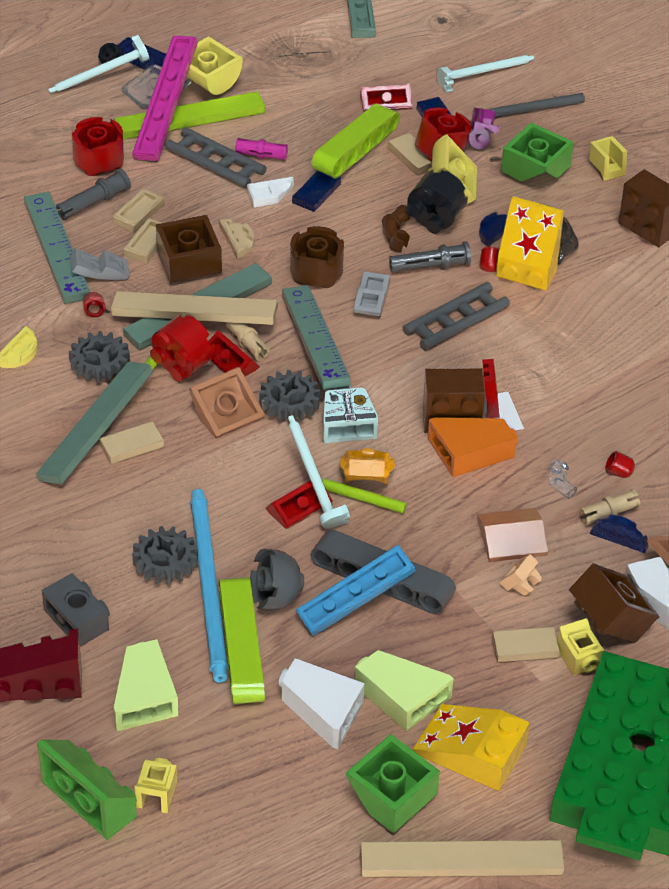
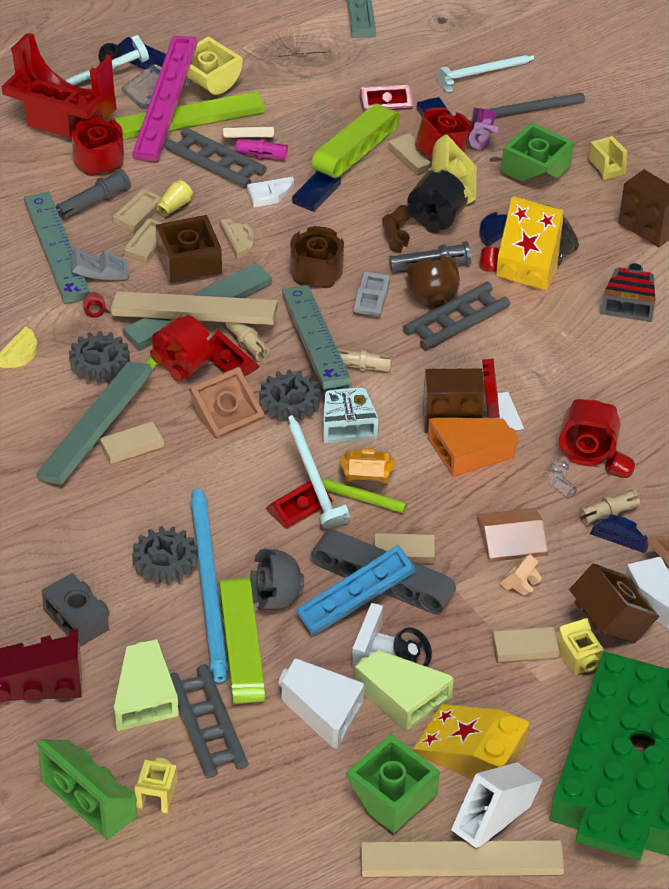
(50, 100): none -> red piece
(176, 196): none -> light yellow cone
(223, 728): none -> dark grey bar
(248, 131): none -> tile
(366, 360): none -> tan pin
(370, 640): none -> white piece
(417, 547): none -> tan tile
(432, 281): none -> reddish brown cylinder
(495, 801): none -> white slope
(589, 432): none -> red brick
(630, 294): none -> torso

